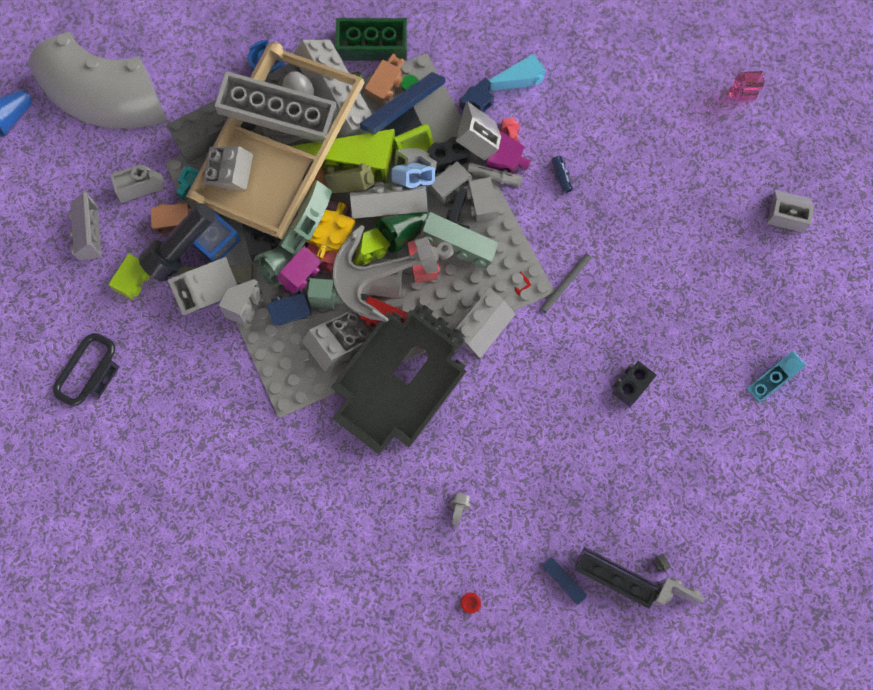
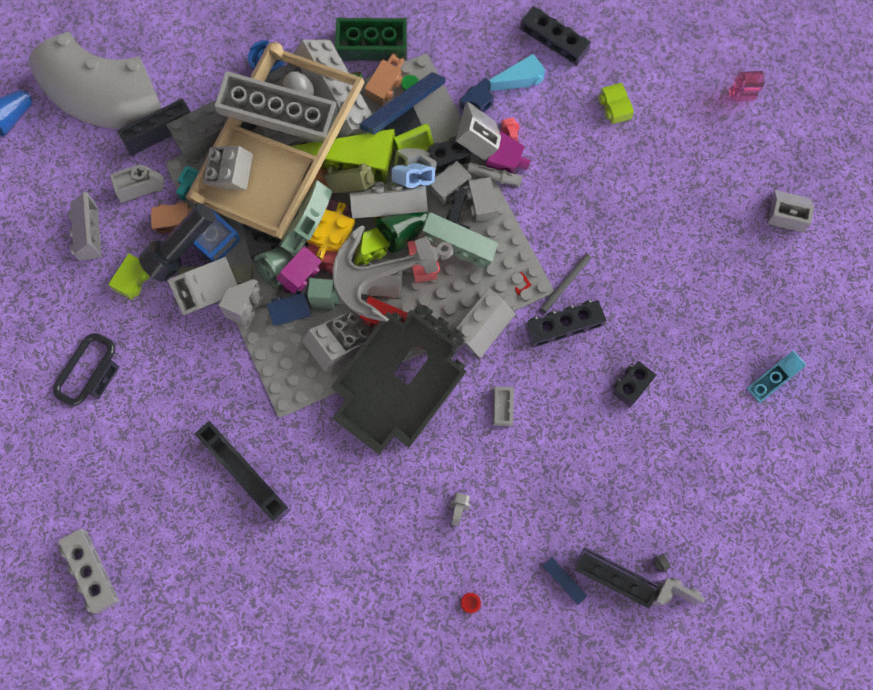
(107, 596): none -> light grey brick
(152, 127): none -> black brick
(242, 472): none -> black arch
(503, 406): none -> light grey plate
(559, 44): none -> black brick
(562, 174): dark blue pin -> none
(590, 308): none -> black brick
(616, 103): none -> lime brick

